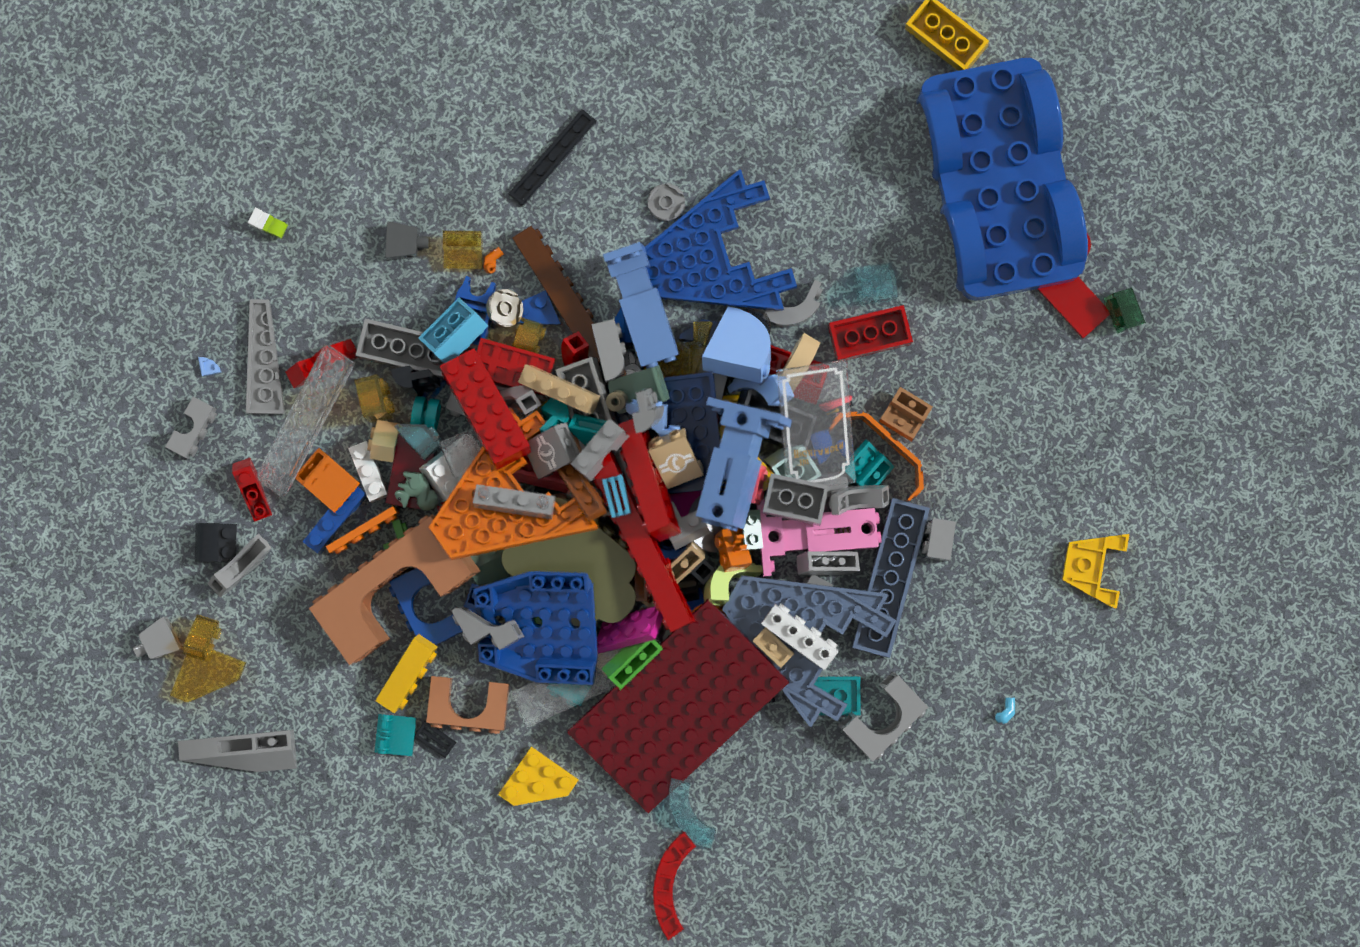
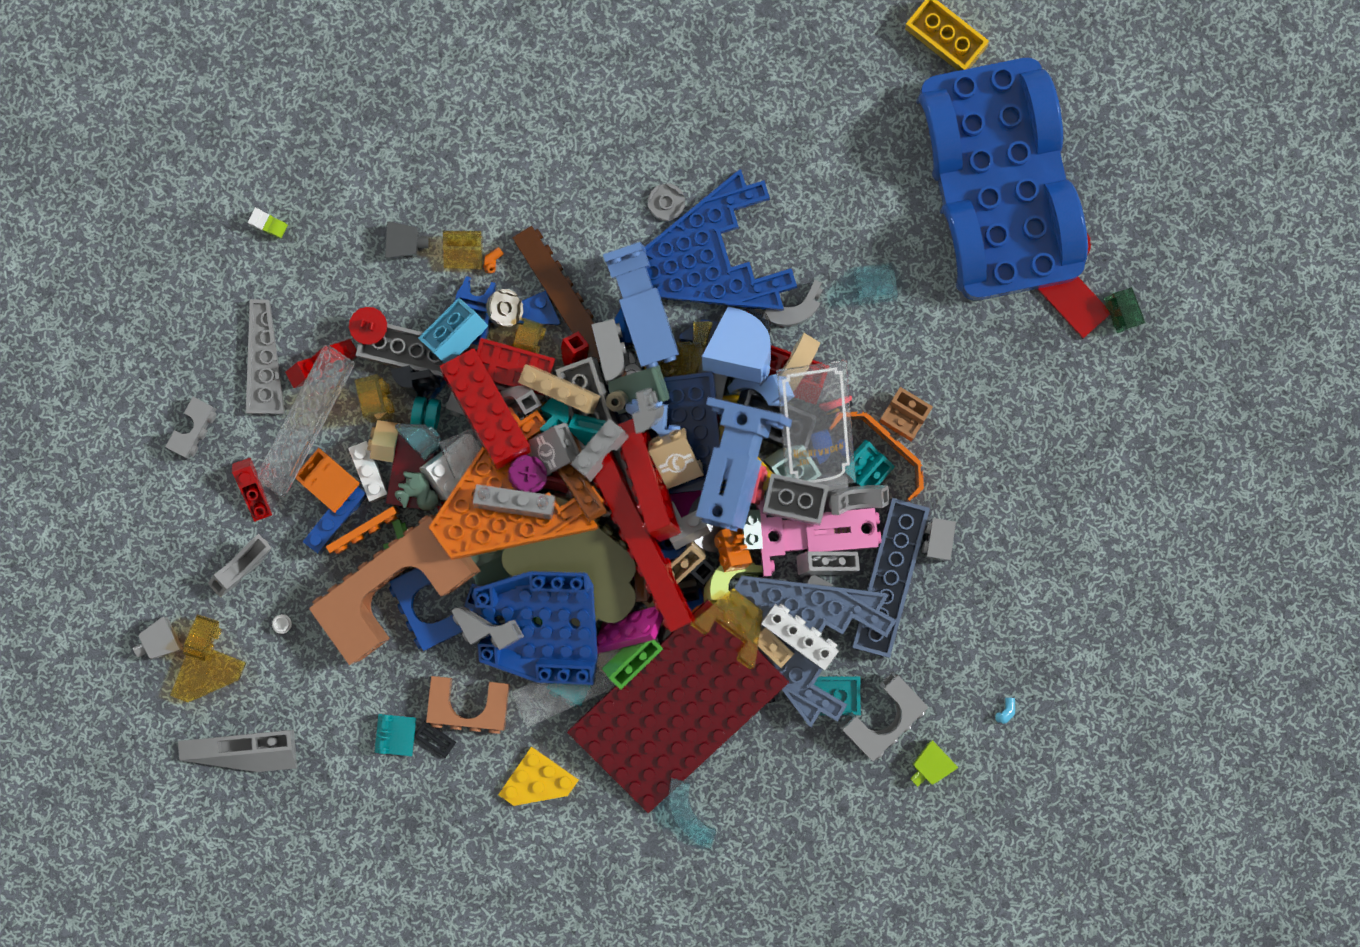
(208, 367): light blue tile -> none
(215, 542): black brick -> none
(282, 624): none -> white plate
(368, 325): none -> red piece
(405, 675): yellow brick -> none
(527, 474): none -> magenta tile
(552, 157): black tile -> none
(616, 496): medium azure tile -> none
(664, 884): red tile -> none
(739, 618): none -> clear yellow wing
(870, 333): red brick -> none
(932, 765): none -> lime torso
(1085, 566): yellow wing -> none

